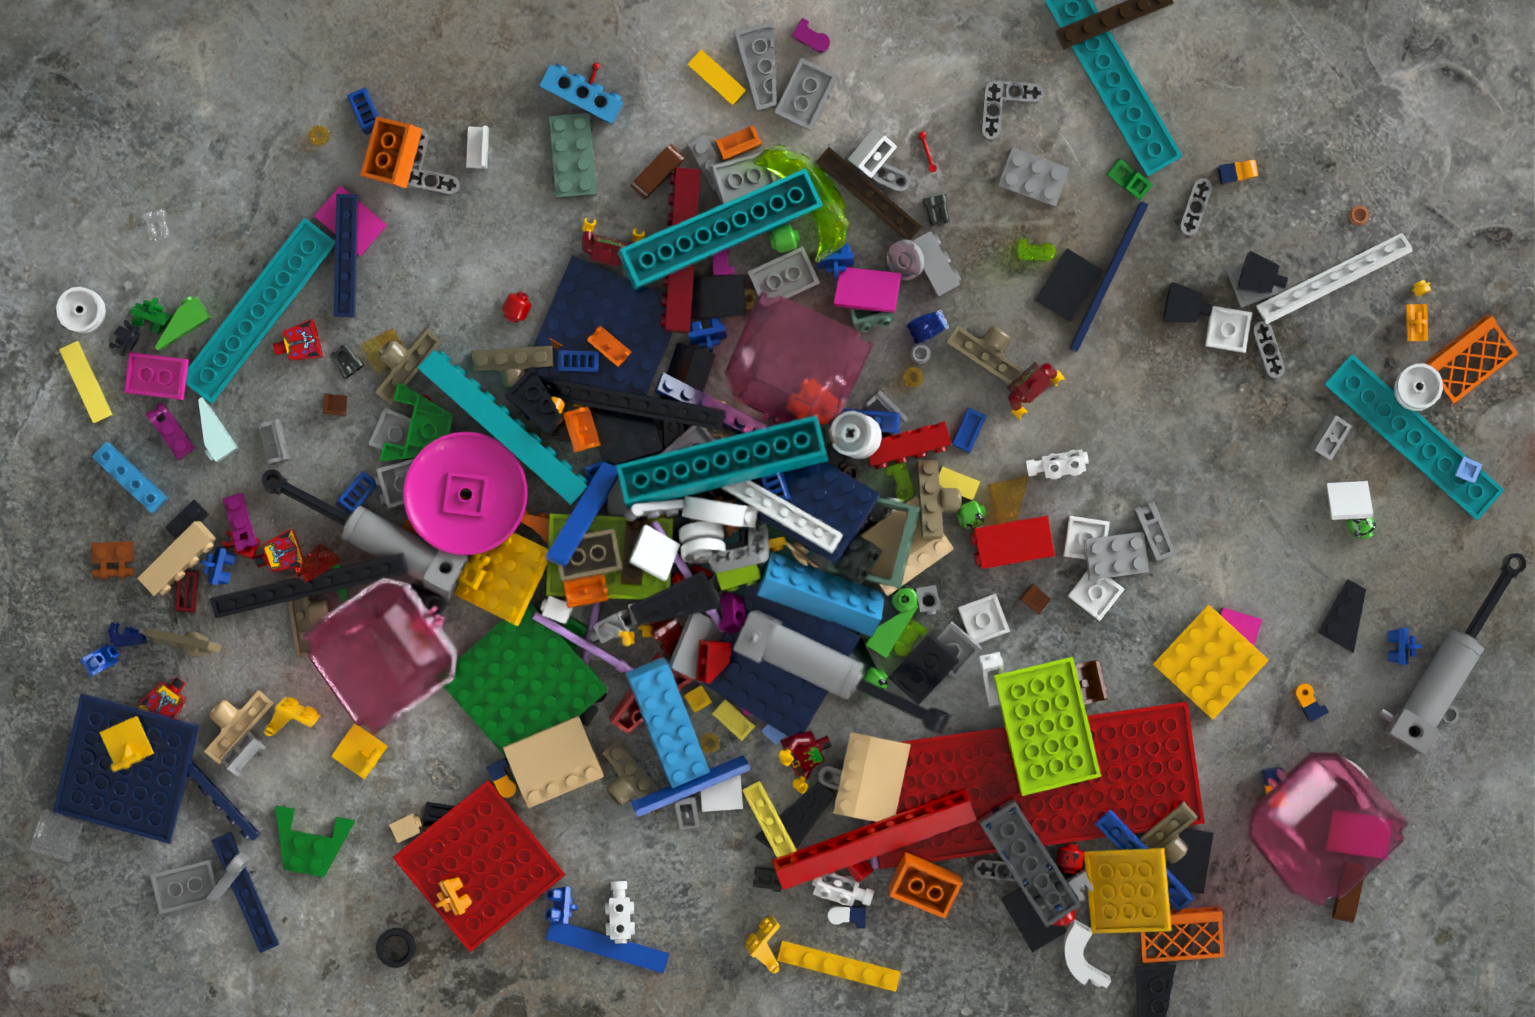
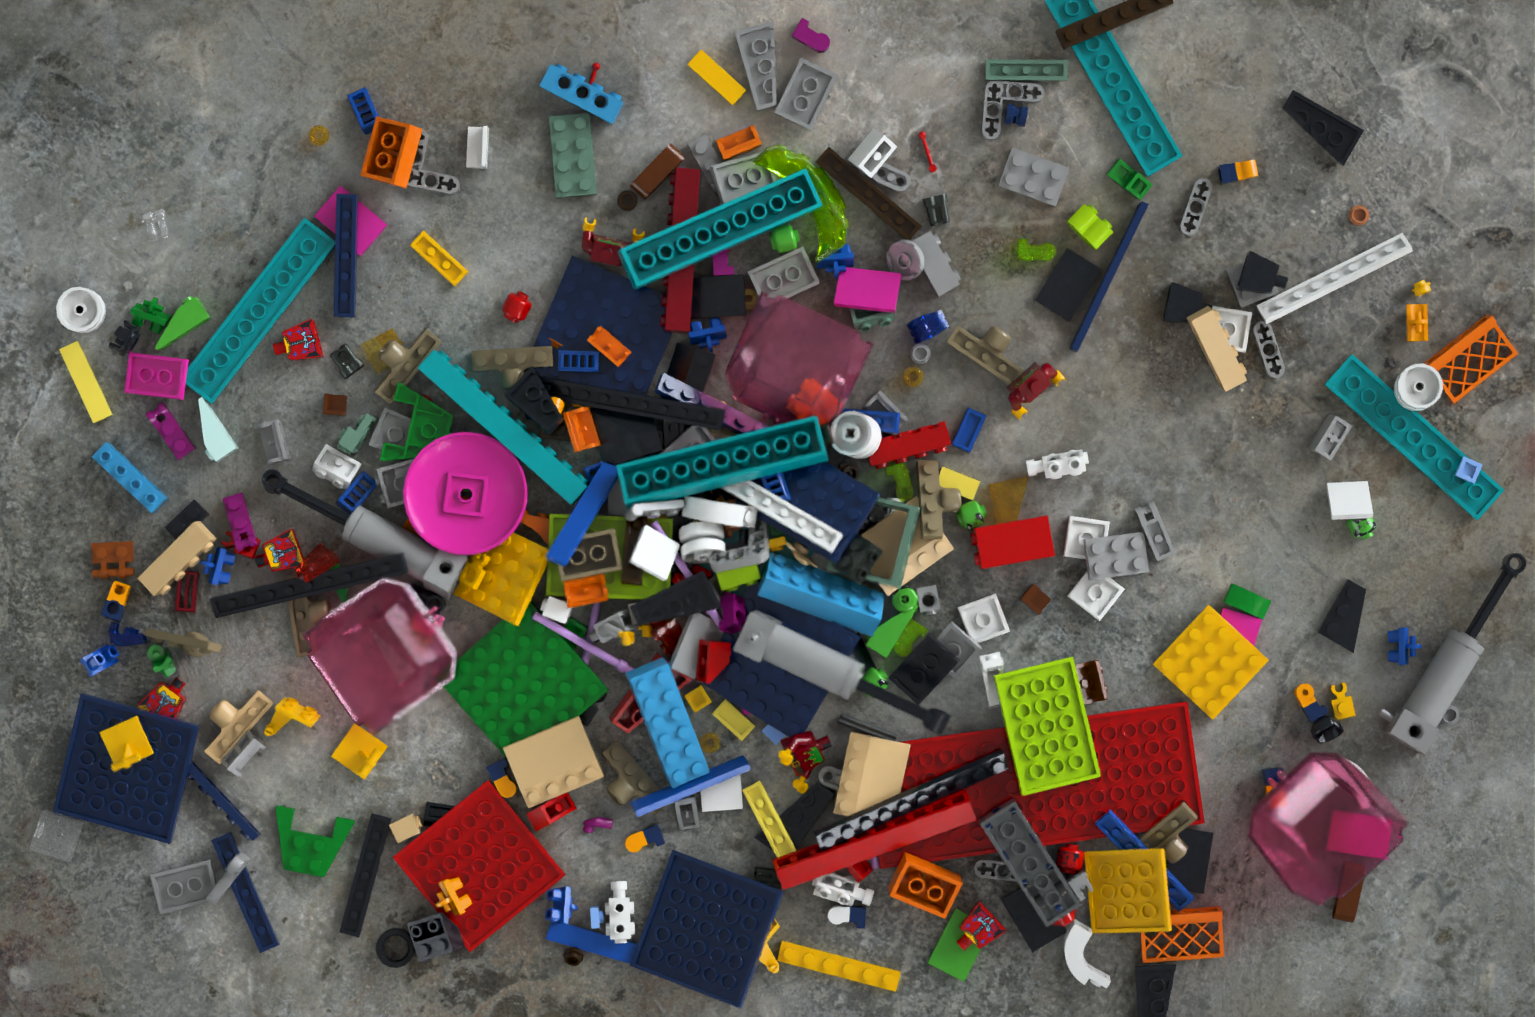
(116, 601): none -> leg
(161, 659): none -> green hips
(335, 467): none -> white bracket
(351, 438): none -> sand green plate
(365, 875): none -> black plate
(434, 936): none -> black slope
(439, 258): none -> yellow tile
(551, 811): none -> red slope
(573, 956): none -> dark brown plate
(596, 917): none -> light blue plate
(601, 822): none -> magenta arm
(627, 200): none -> dark brown plate
(644, 837): none -> leg
(707, 928): none -> dark blue plate
(866, 728): none -> dark grey axle
(911, 800): none -> black plate
(948, 954): none -> bright green tile
(979, 927): none -> red torso
(1016, 115): none -> dark blue wheel
(1025, 70): none -> sand green plate
(1090, 226): none -> lime brick
(1217, 349): none -> tan brick
(1247, 601): none -> green slope
(1325, 127): none -> black wing
(1326, 729): none -> black hair
(1342, 705): none -> yellow plate

